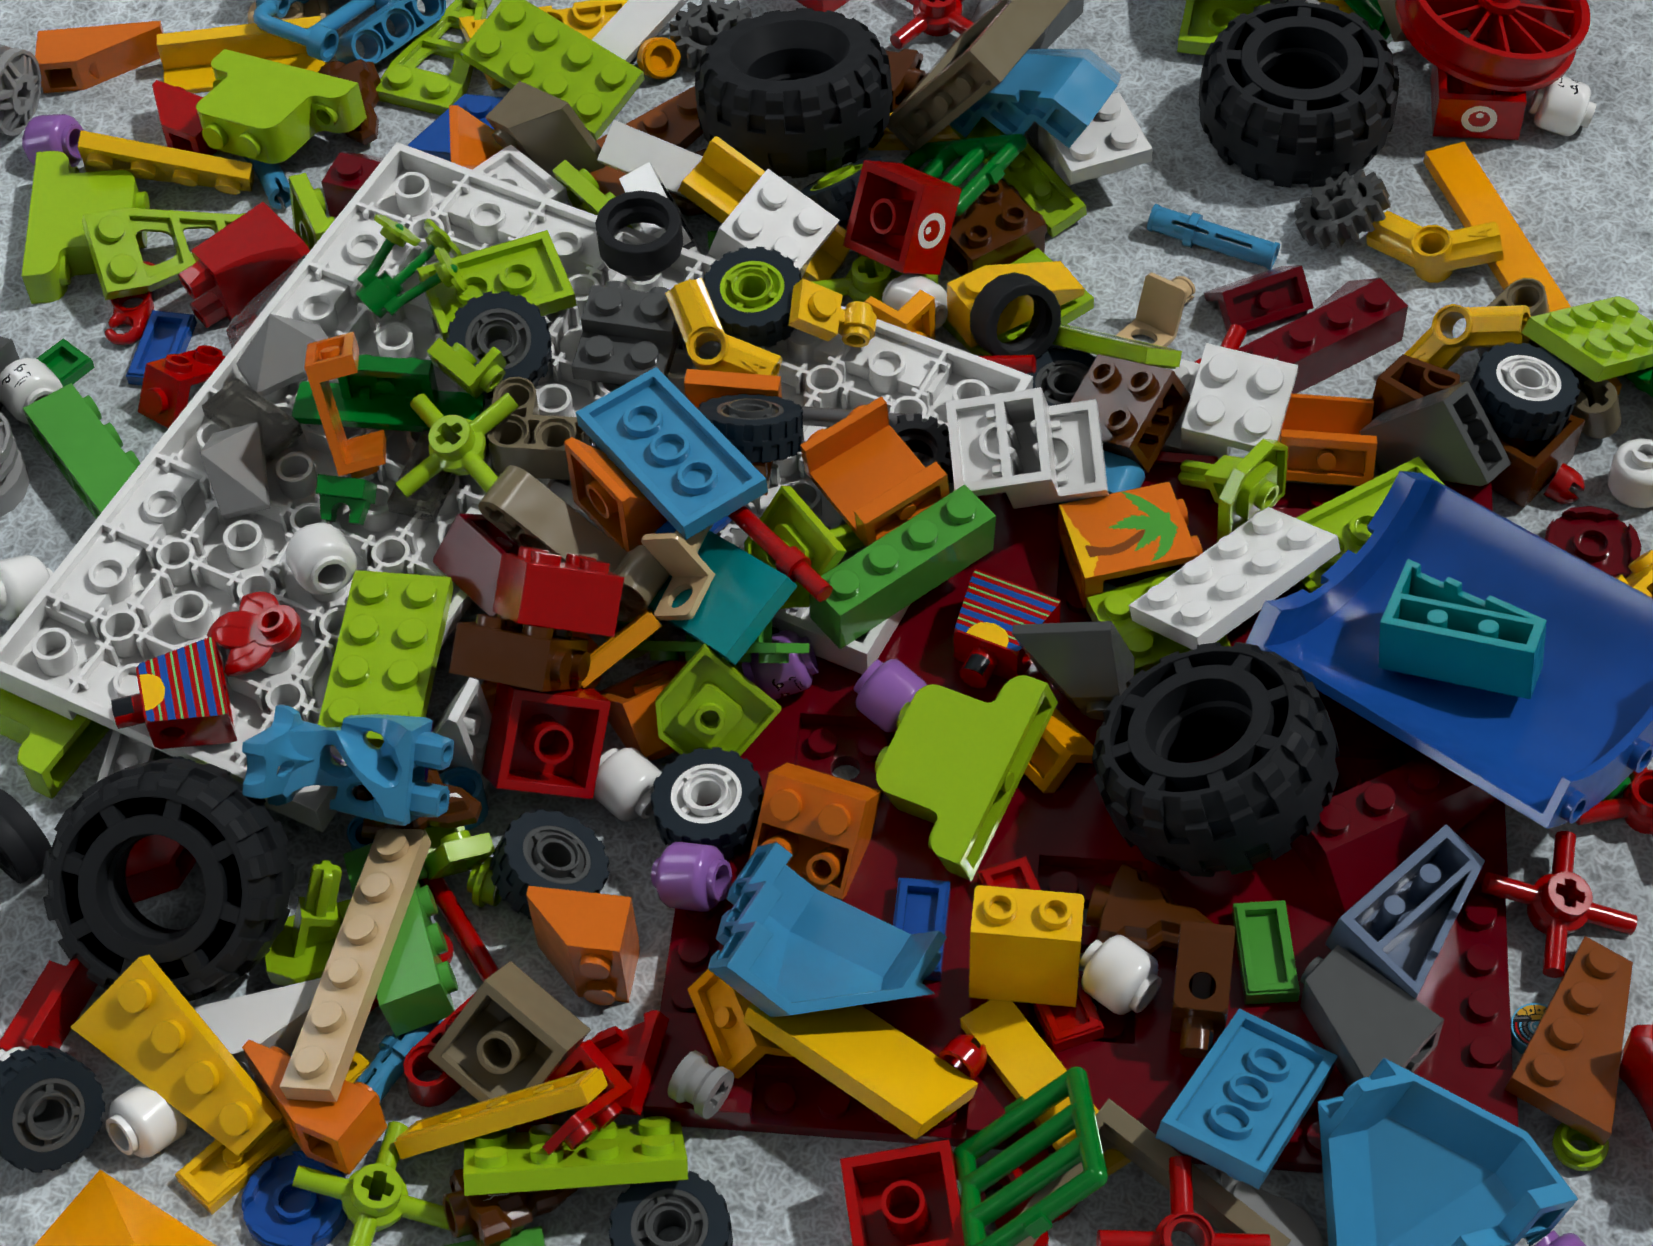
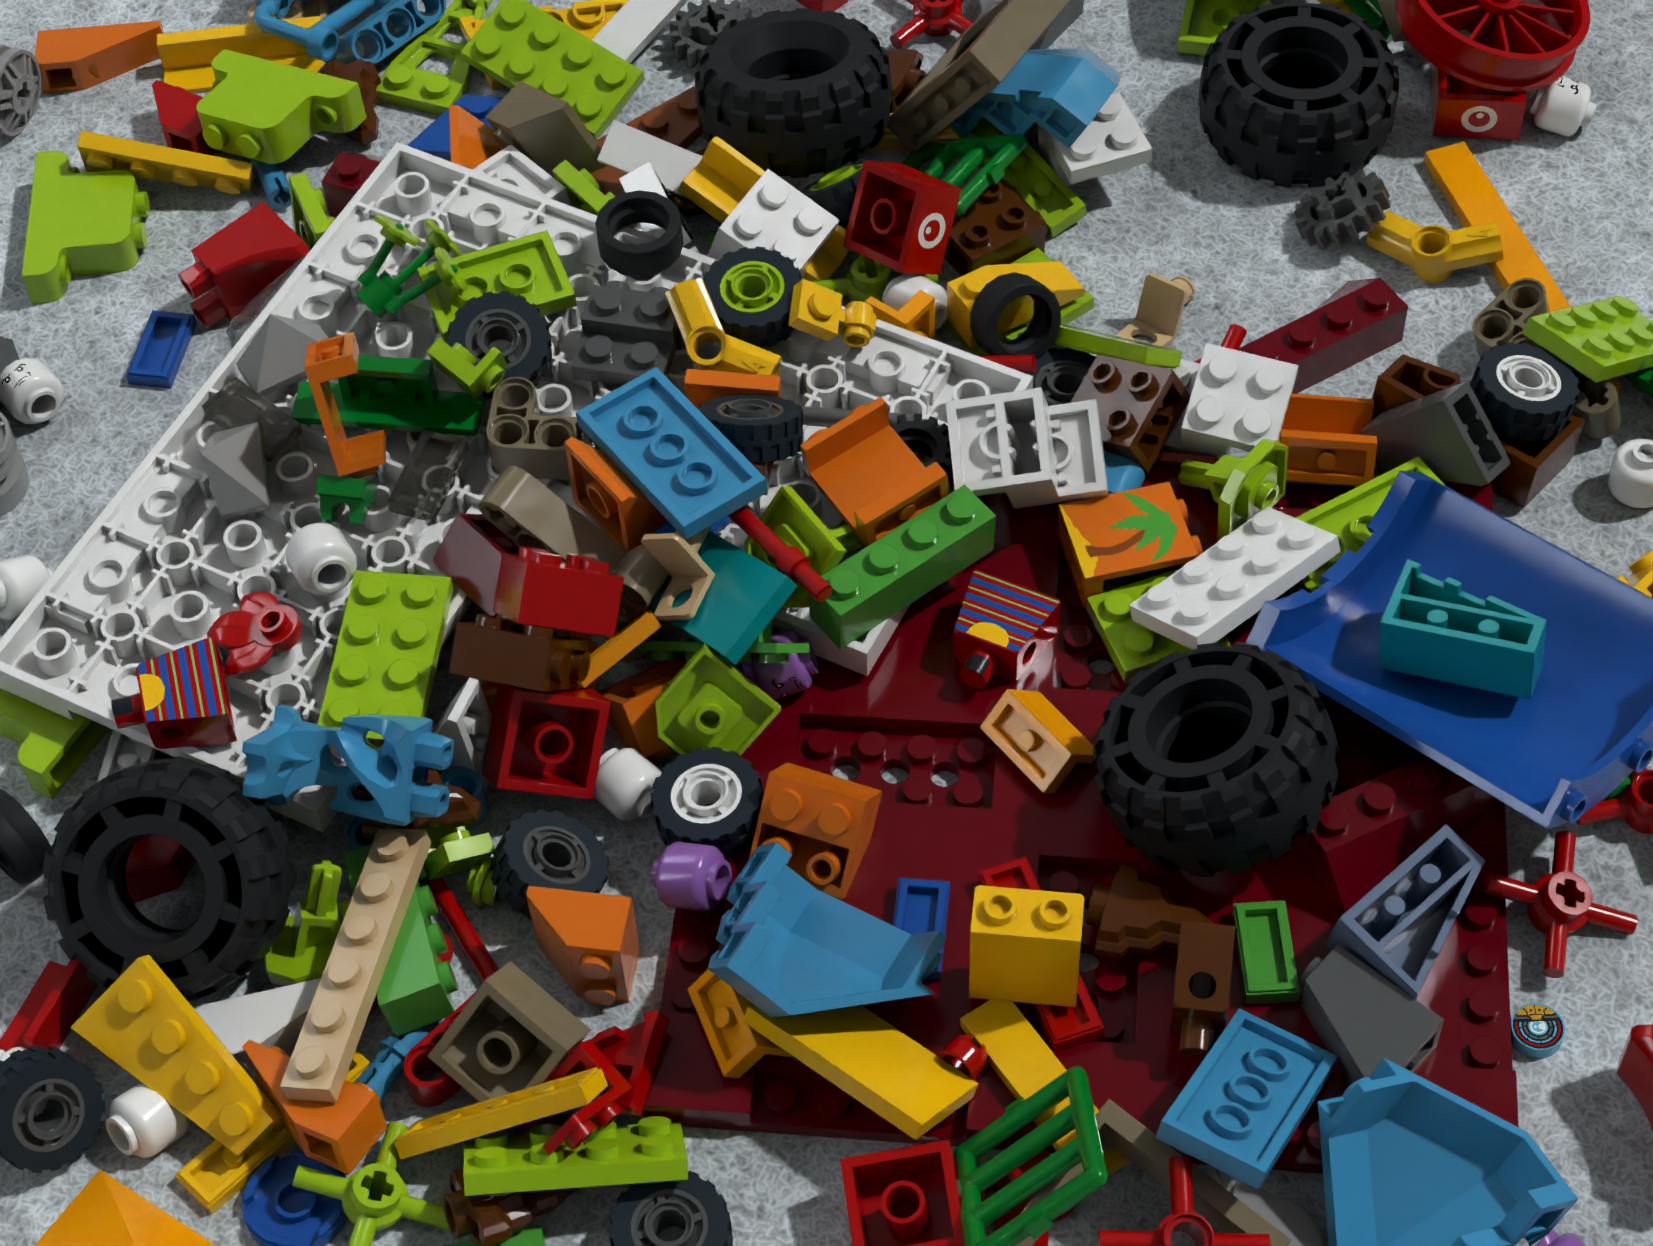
(52, 133): medium lavender head -> none
(66, 362): green tile -> none
(81, 446): bright green brick -> none
(117, 253): lime plate -> none
(135, 317): red piece -> none
(169, 382): red bracket -> none
(455, 443): lime bar -> none
(658, 58): light orange tile -> none
(700, 1084): light grey wheel -> none
(885, 690): medium lavender head -> none
(962, 763): lime brick -> none
(1080, 660): dark grey slope -> none
(1120, 975): white head -> none
(1167, 221): dark azure pin -> none
(1263, 297): dark red panel -> none
(1484, 329): yellow piece -> none
(1559, 487): red hinge -> none
(1573, 1157): lime plate -> none
(1578, 1044): dark orange wing -> none
(1589, 521): dark red tile -> none

